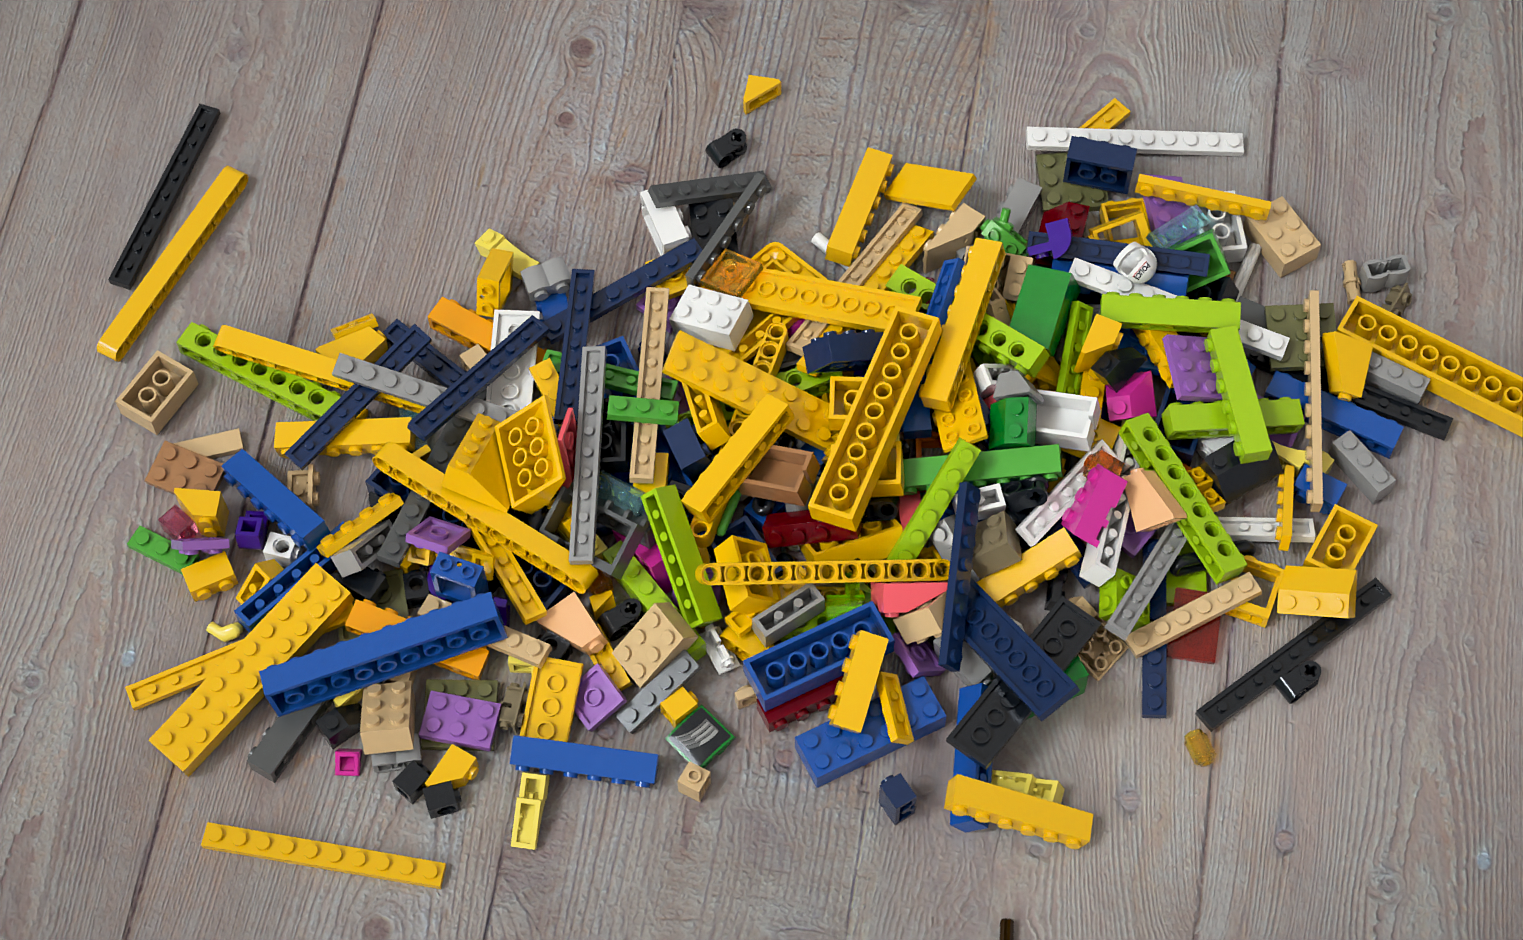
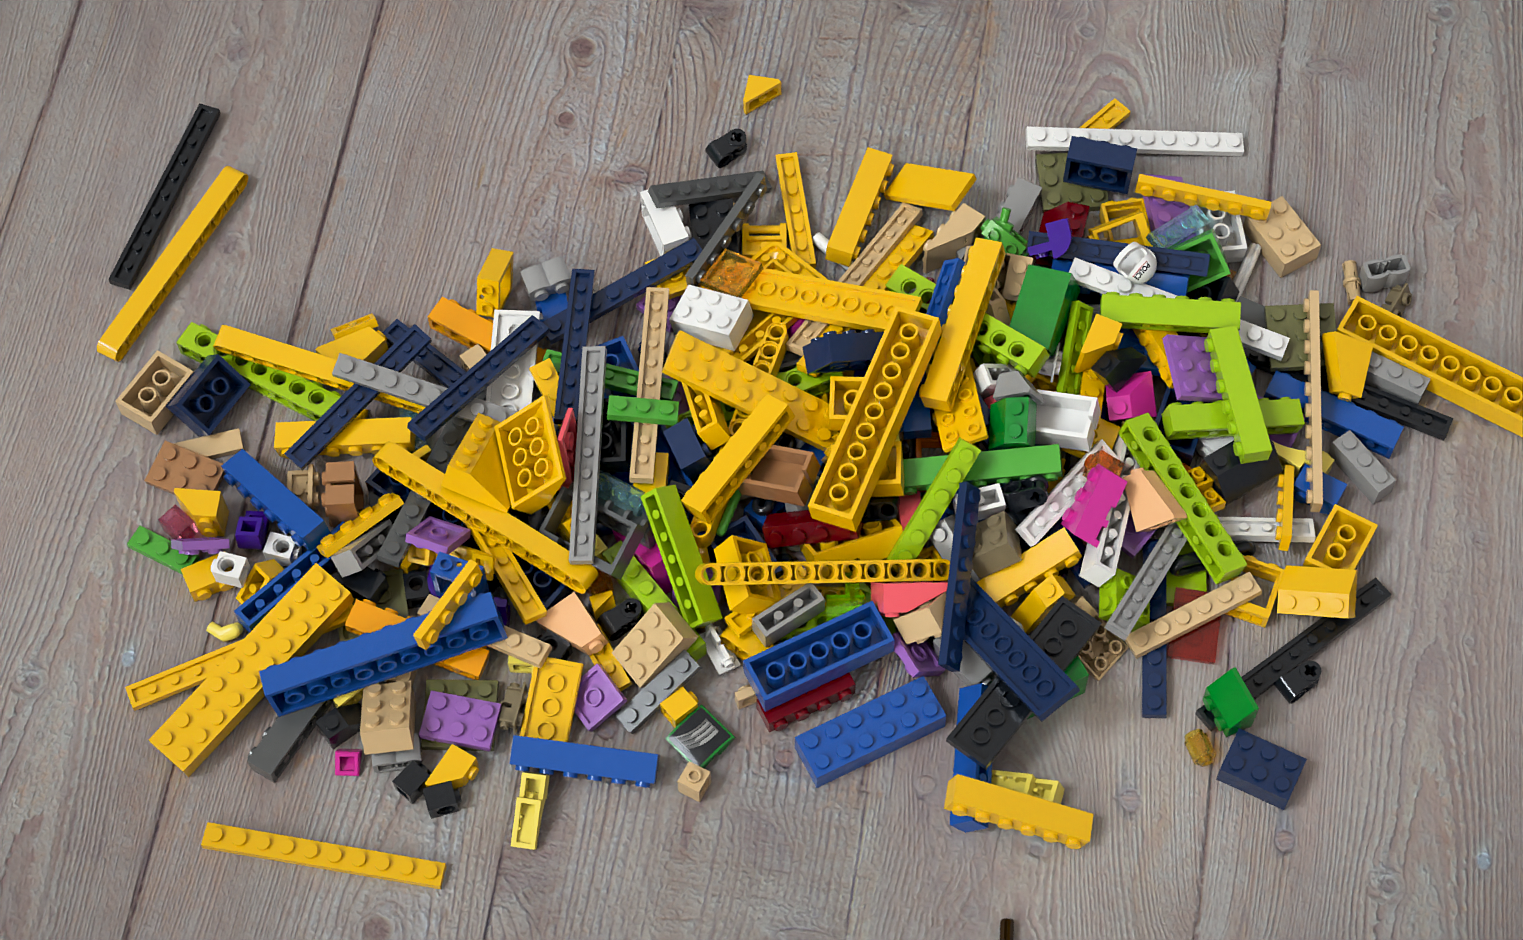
(208, 395): none -> dark blue brick
(237, 575): none -> white brick
(342, 492): none -> medium nougat piece
(448, 604): none -> yellow plate
(493, 239): light yellow slope -> none
(753, 244): none -> yellow plate
(795, 207): none -> yellow plate
(858, 681): yellow brick -> none
(894, 708): yellow plate -> none
(897, 798): dark blue brick -> none
(1041, 601): none -> yellow slope
(1052, 365): none -> white hinge
(1230, 703): none -> green slope
(1261, 769): none -> dark blue brick

